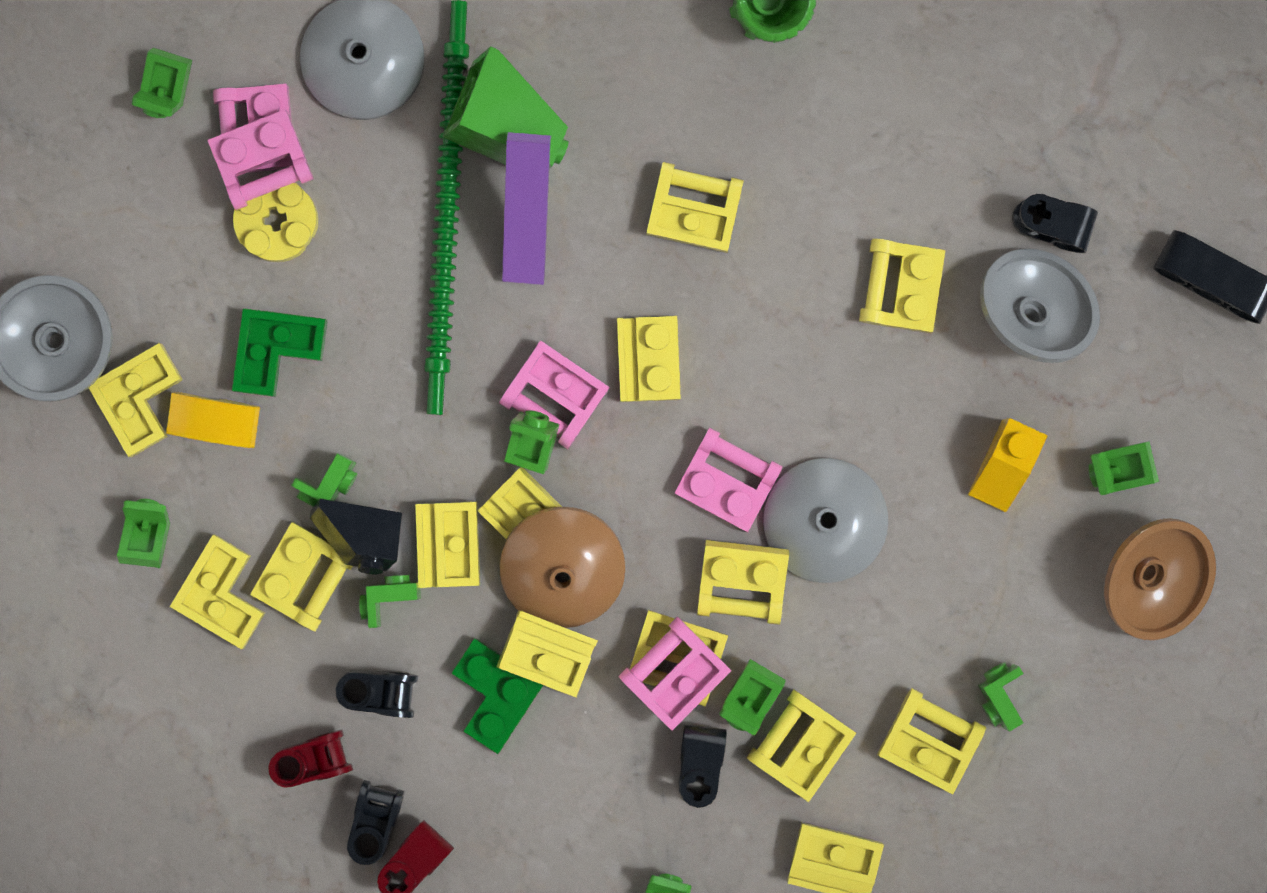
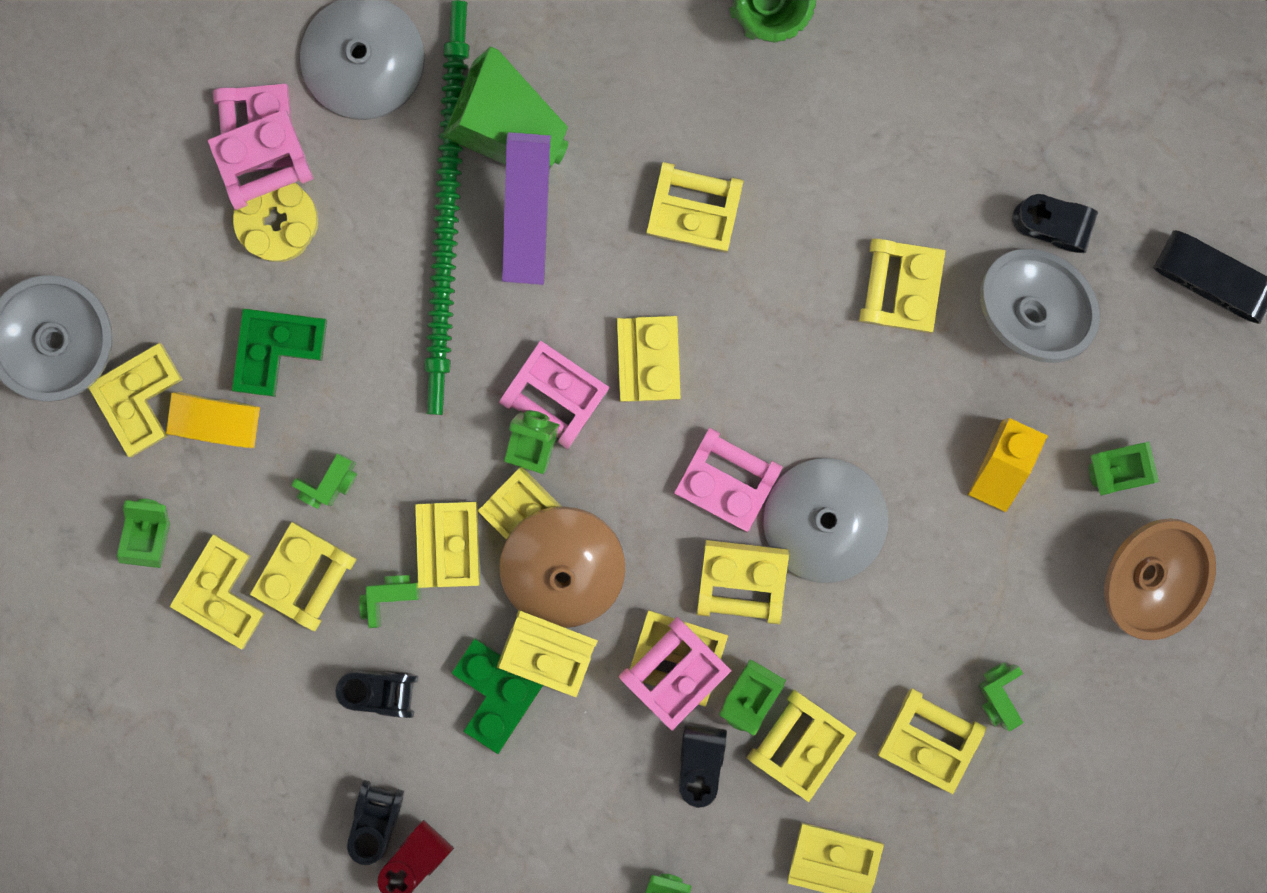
(163, 84): bright green bracket -> none
(313, 760): dark red piece -> none
(359, 534): black slope -> none

